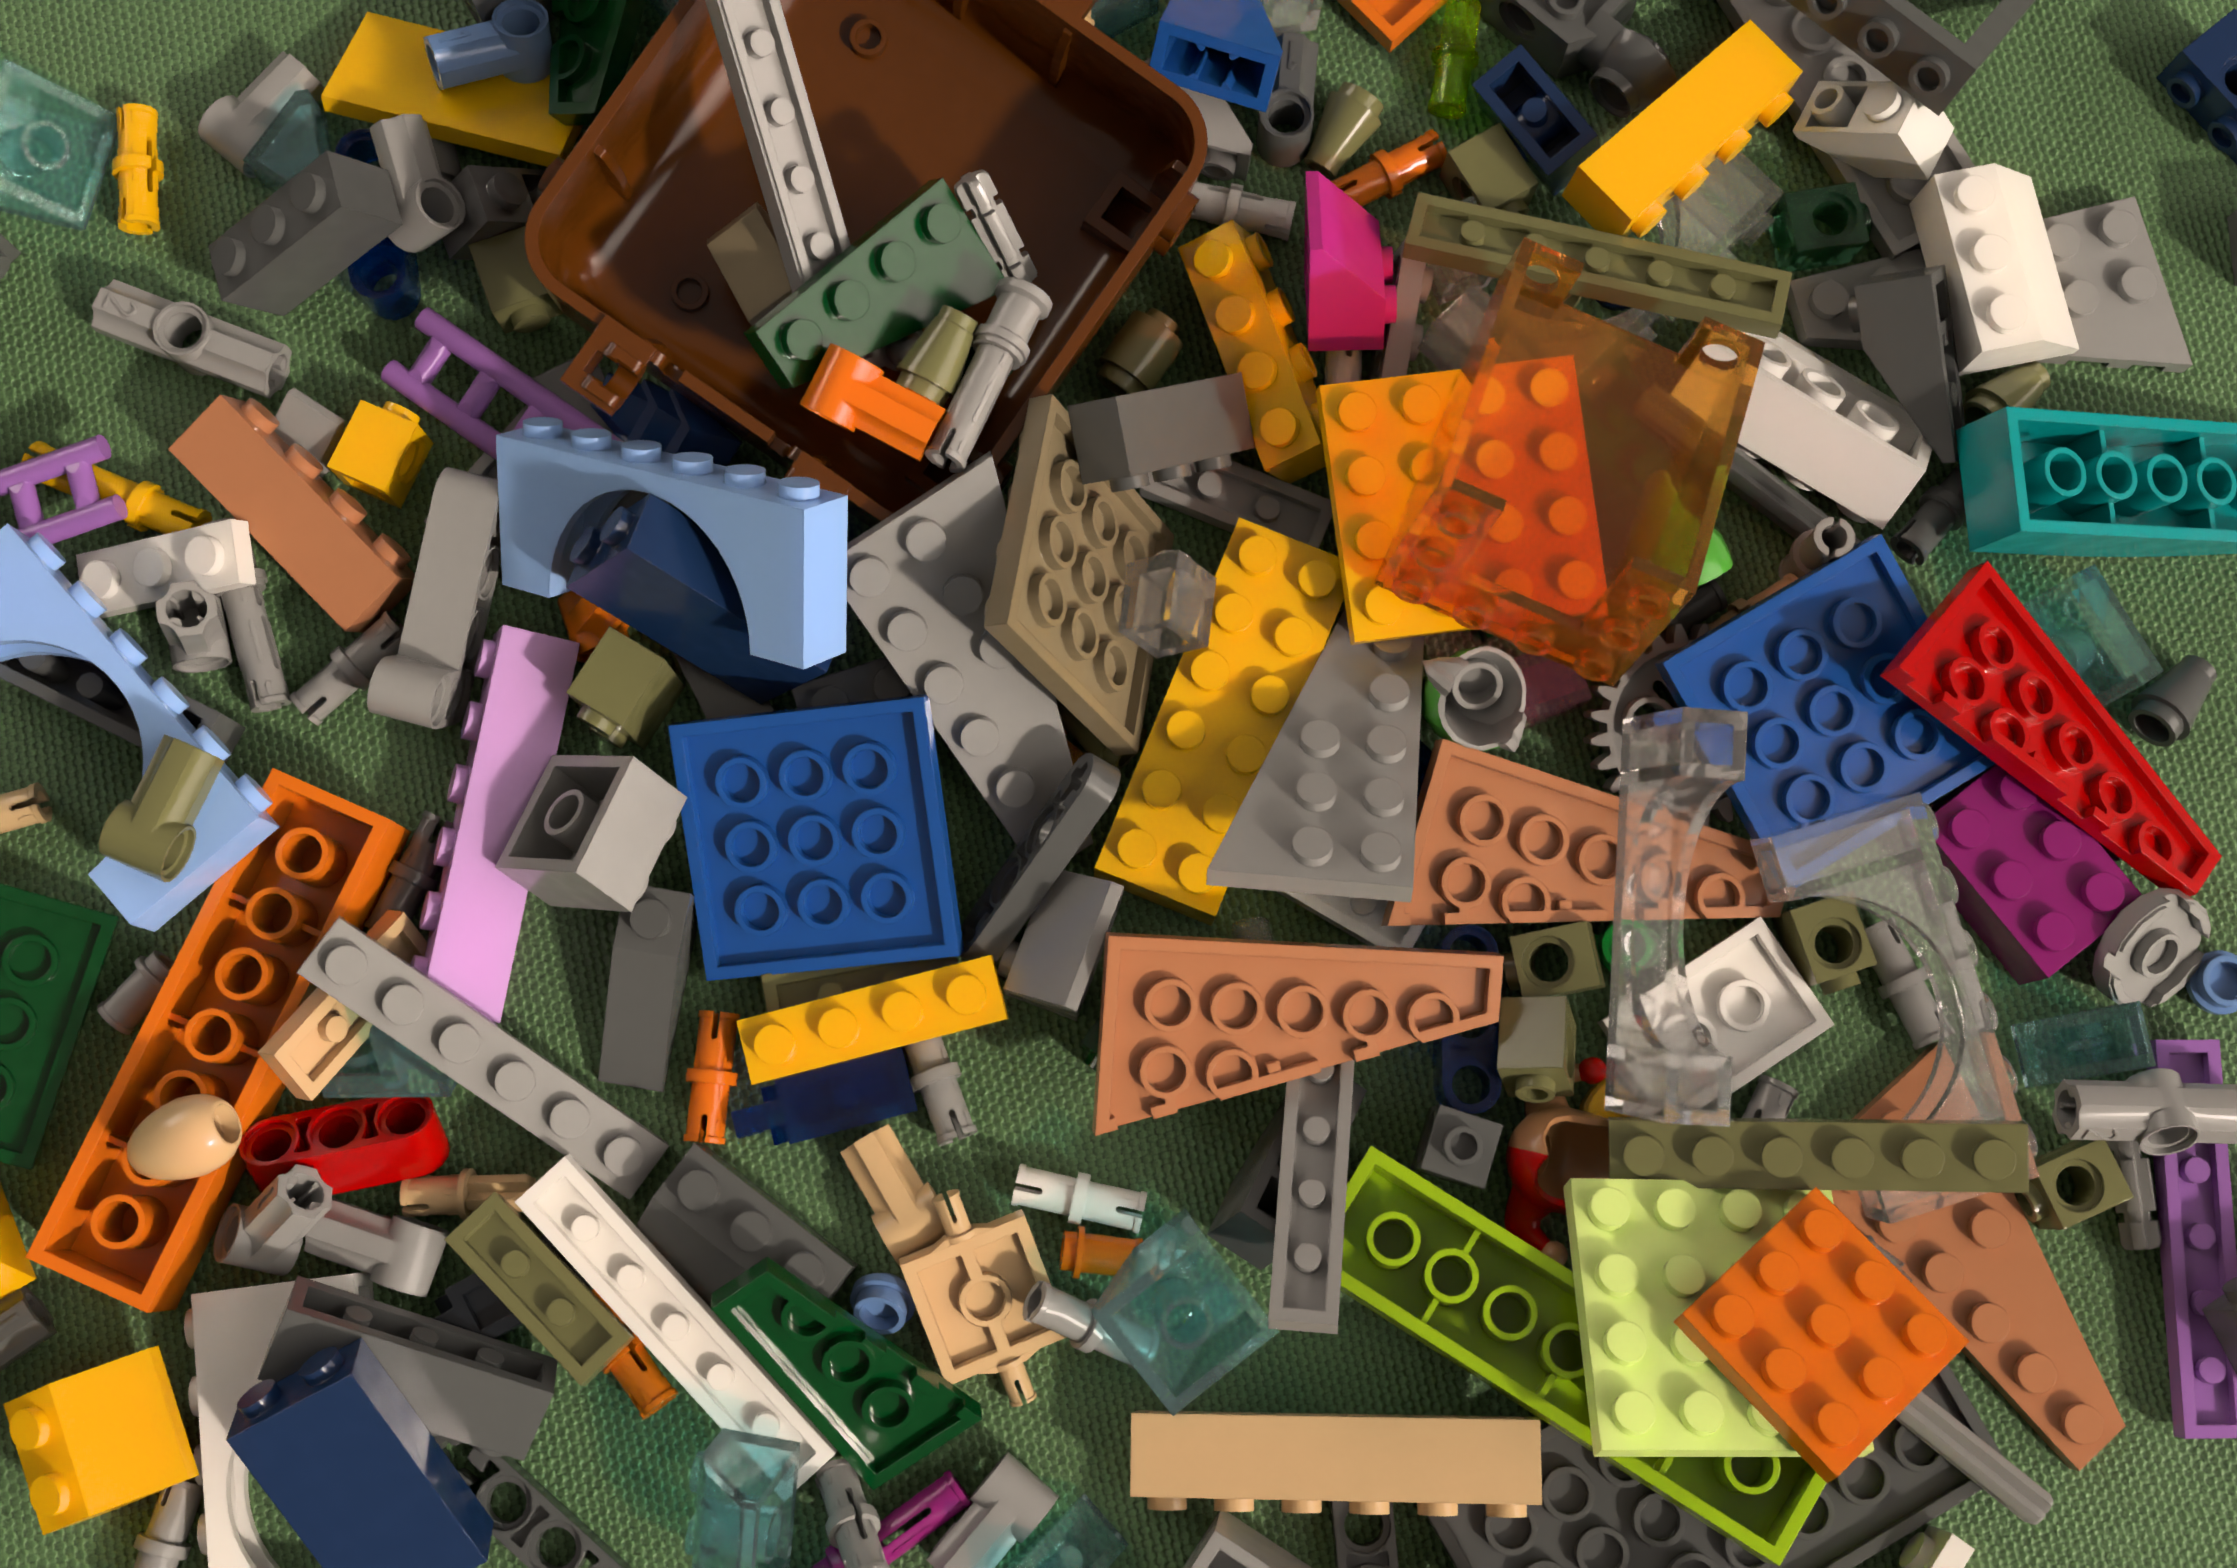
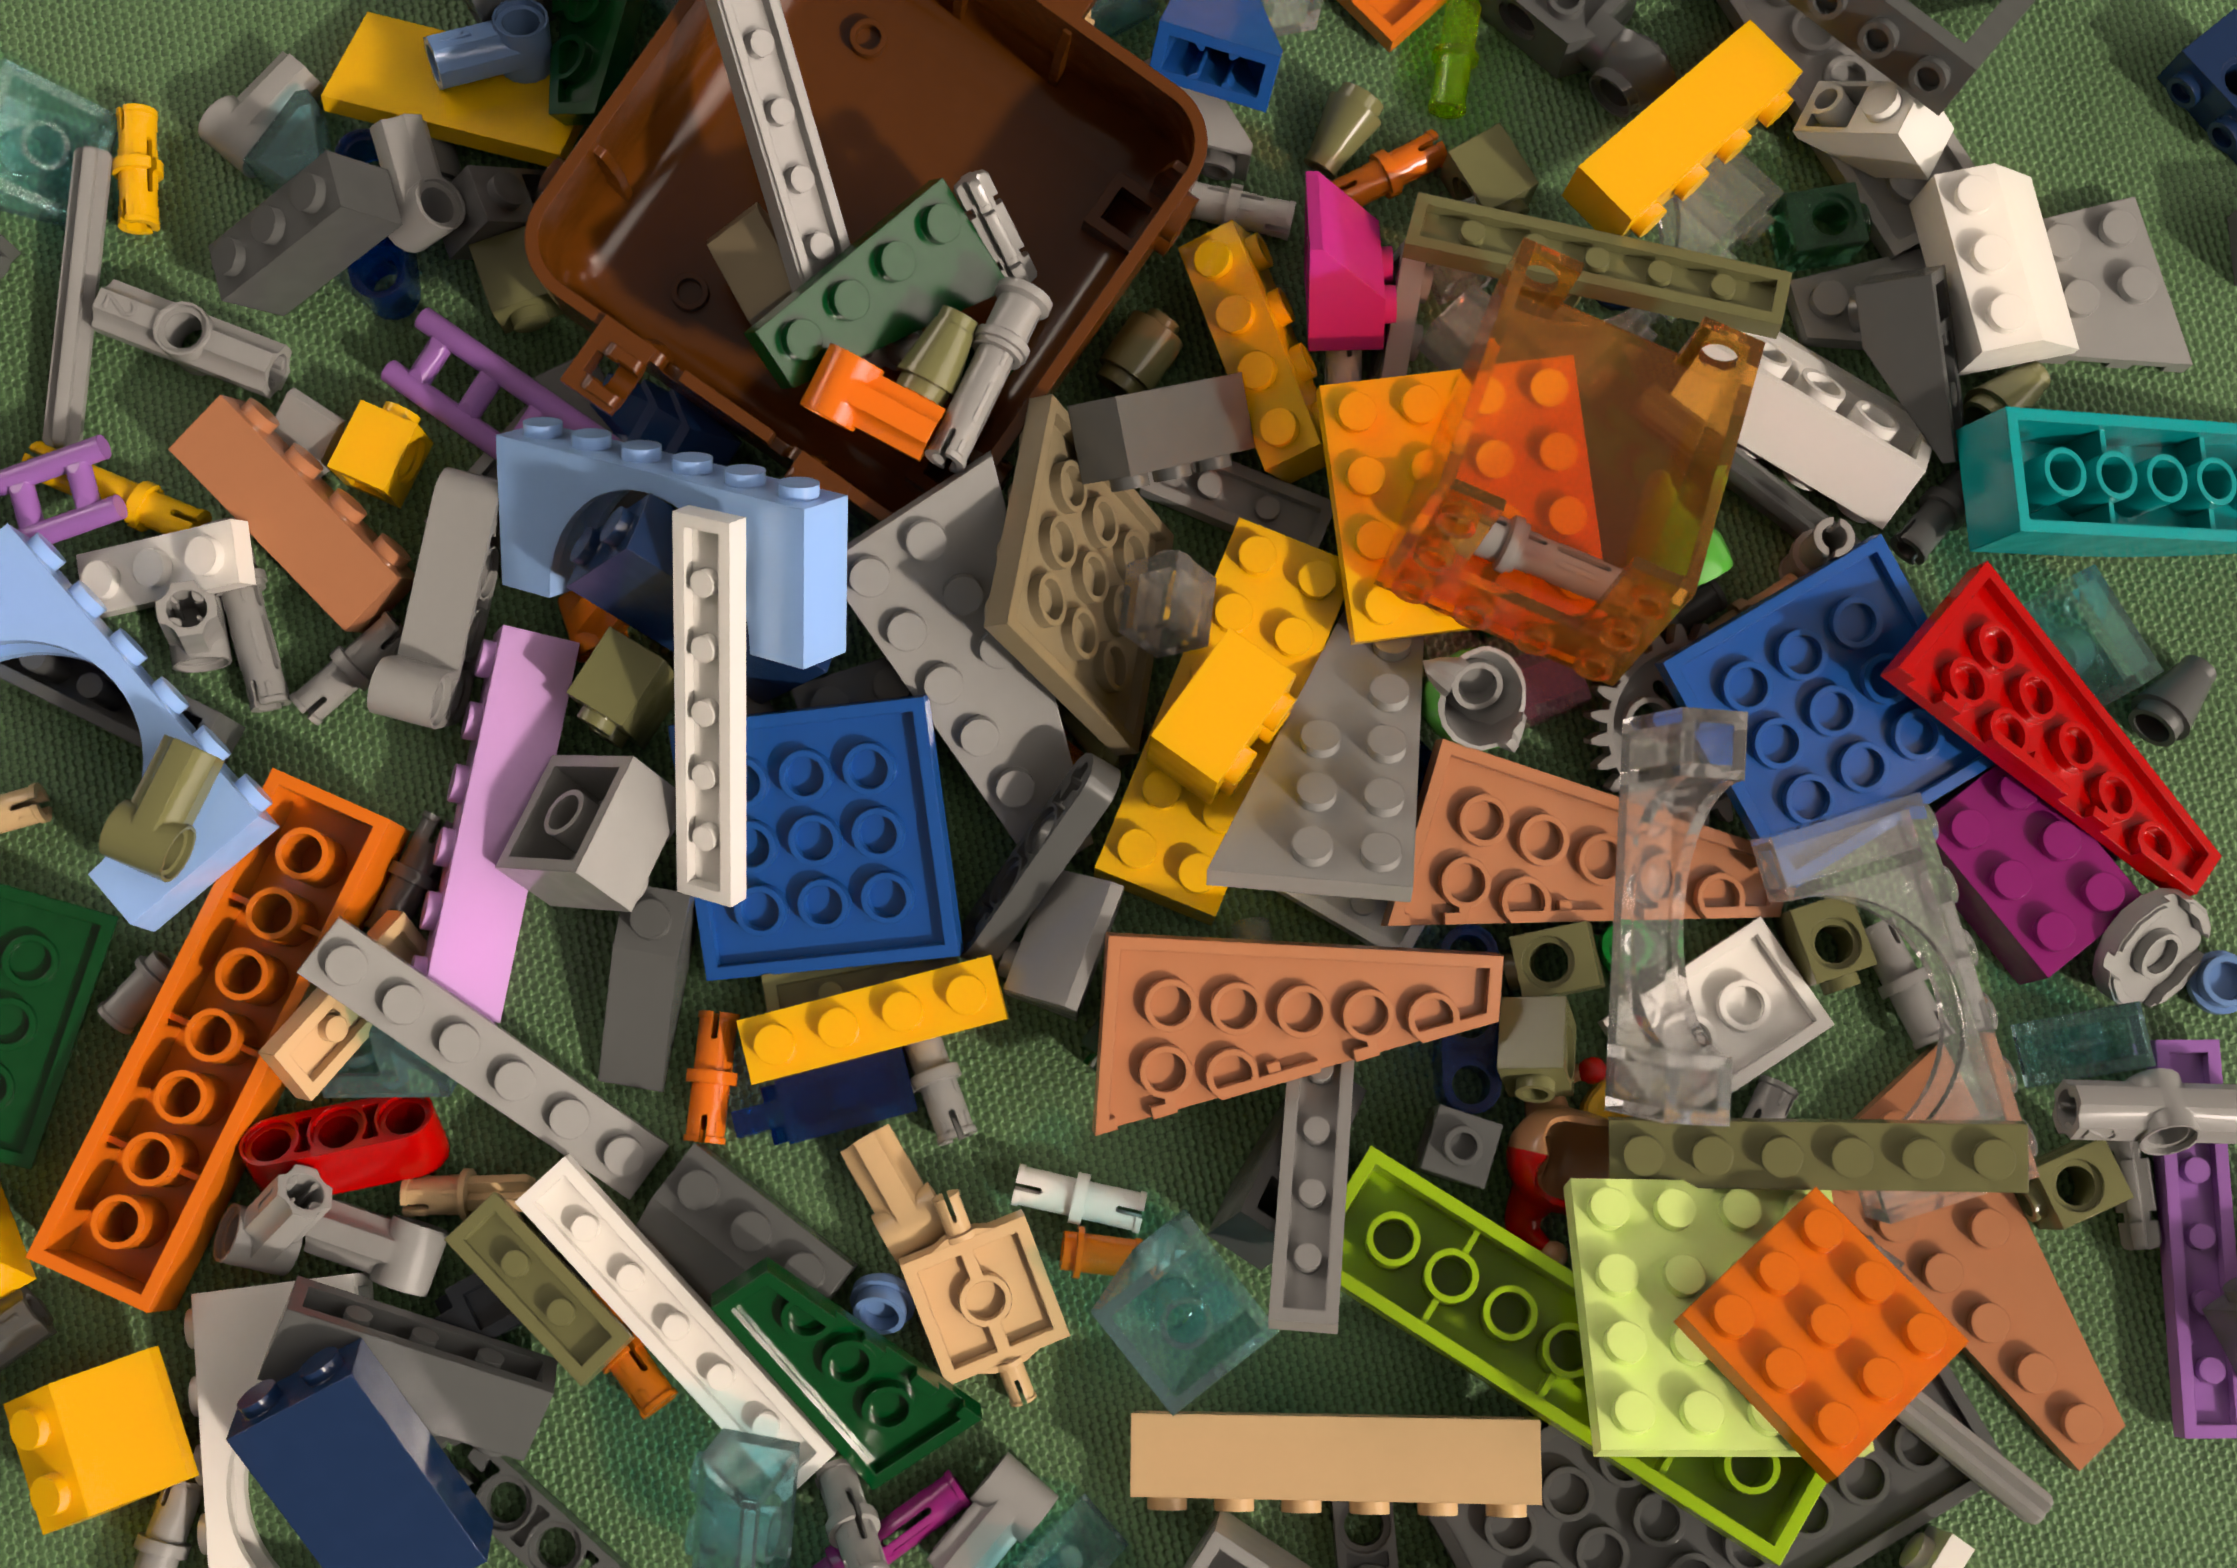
(76, 294): none -> light grey axle
(185, 1138): tan animal -> none
(710, 703): none -> white plate
(1069, 1318): light grey pin -> none
(1220, 716): none -> yellow brick
(1290, 103): dark grey piece -> none
(1514, 546): none -> pin
(1536, 118): dark blue brick -> none

